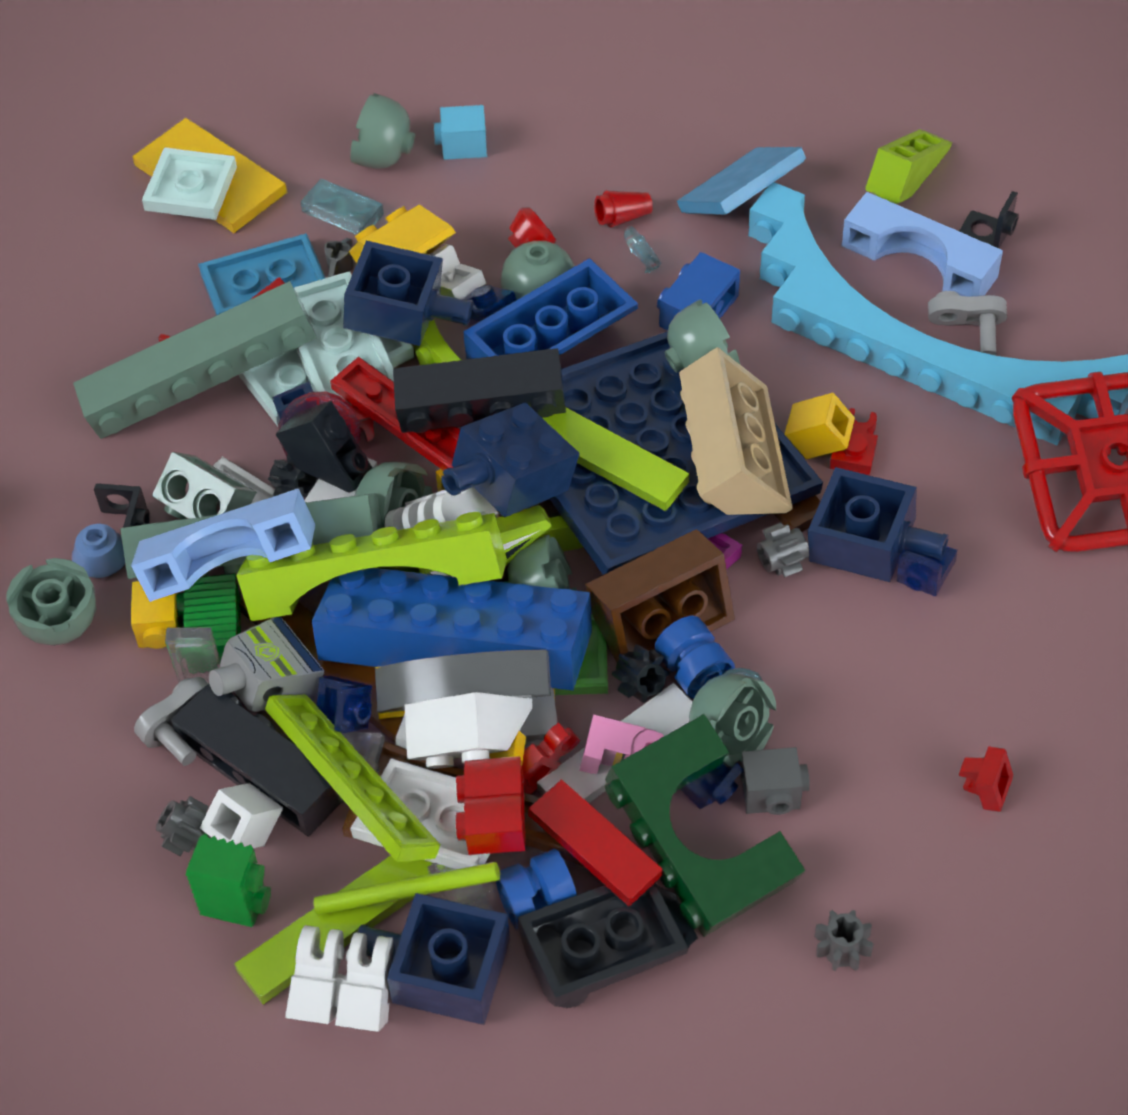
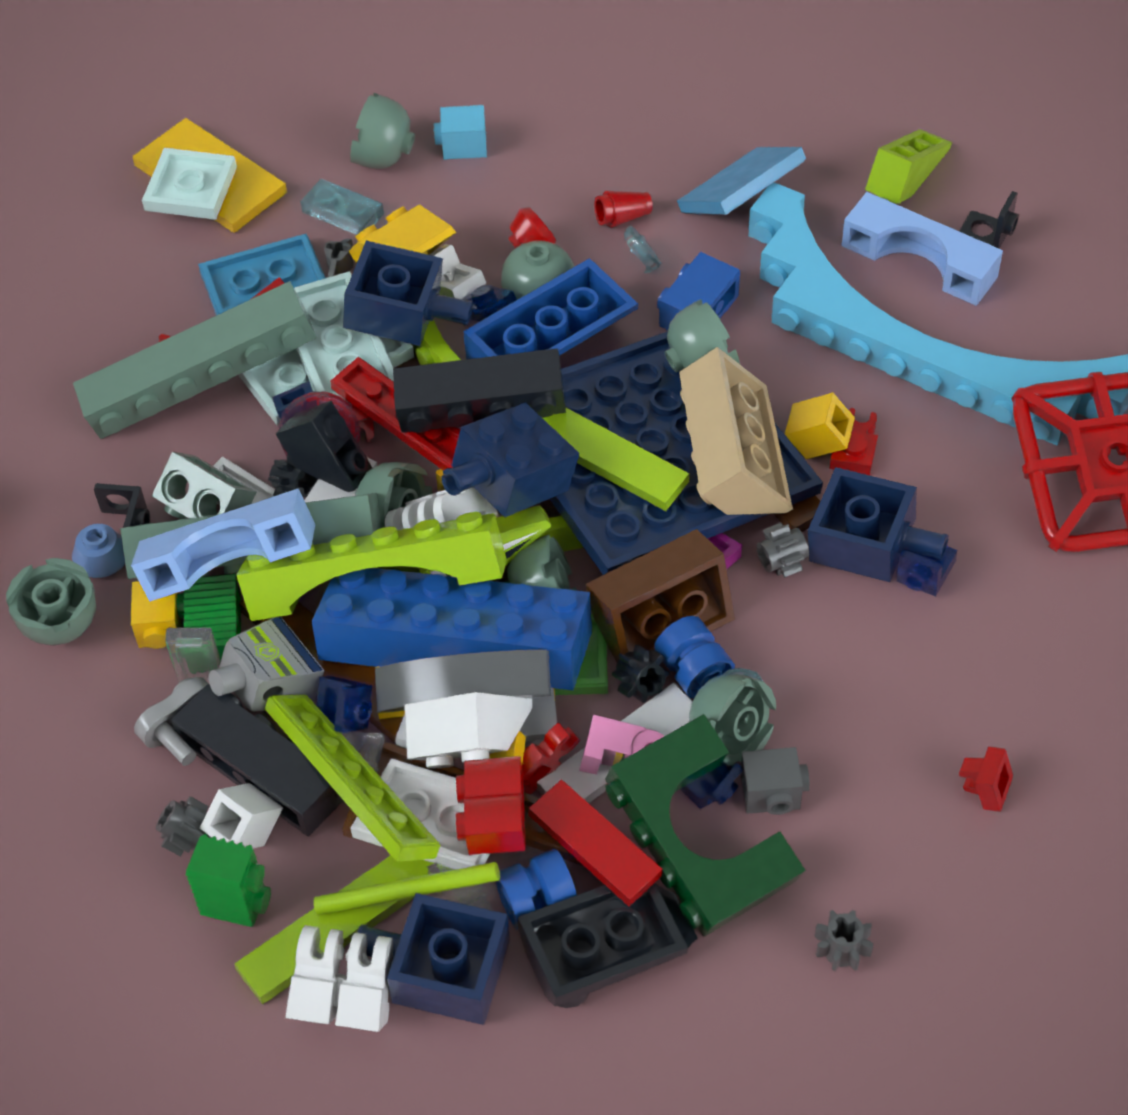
(983, 311): light grey piece -> none

